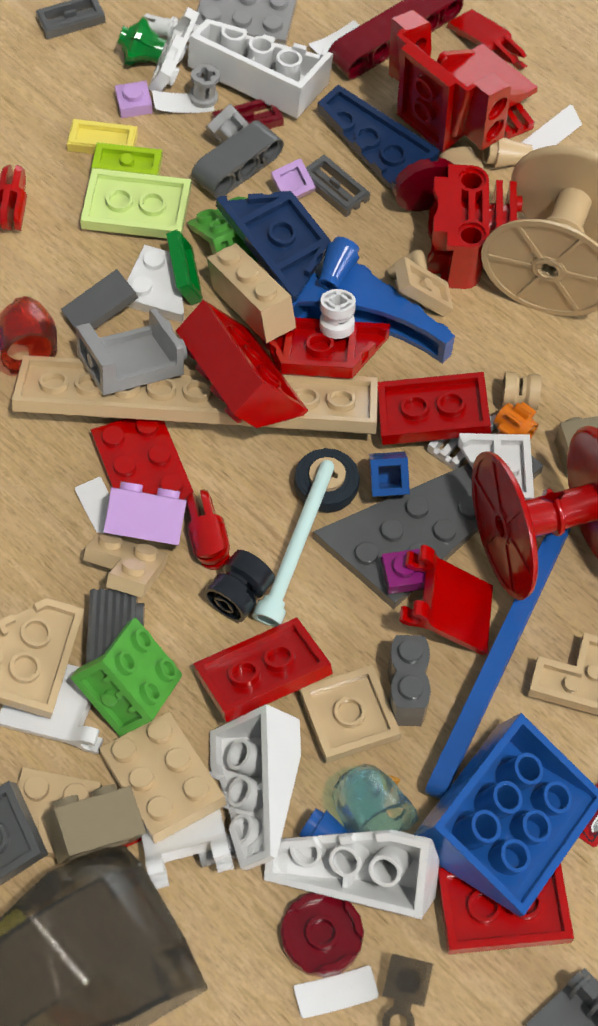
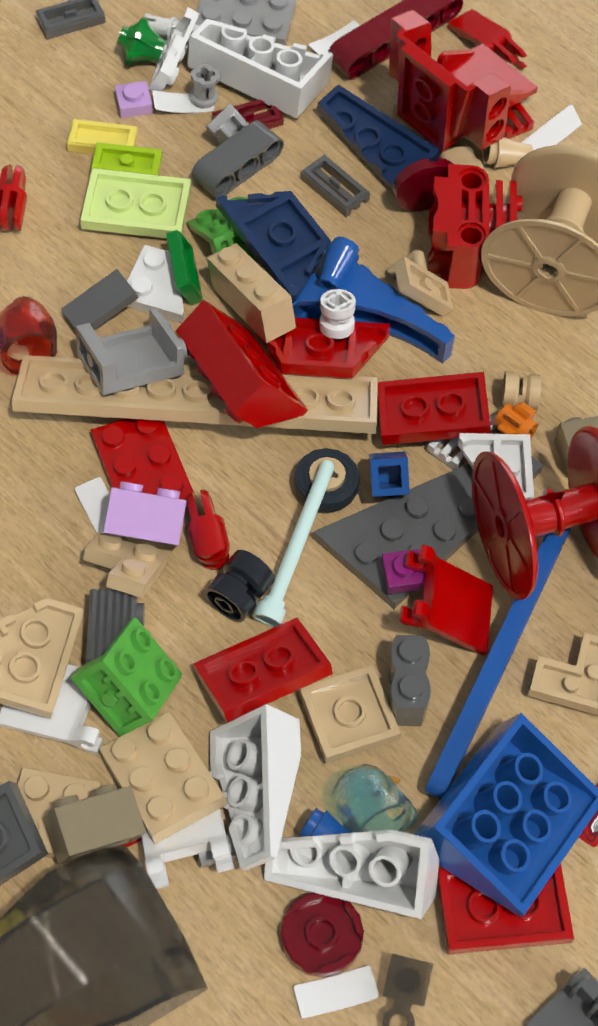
(293, 178): lavender plate -> none

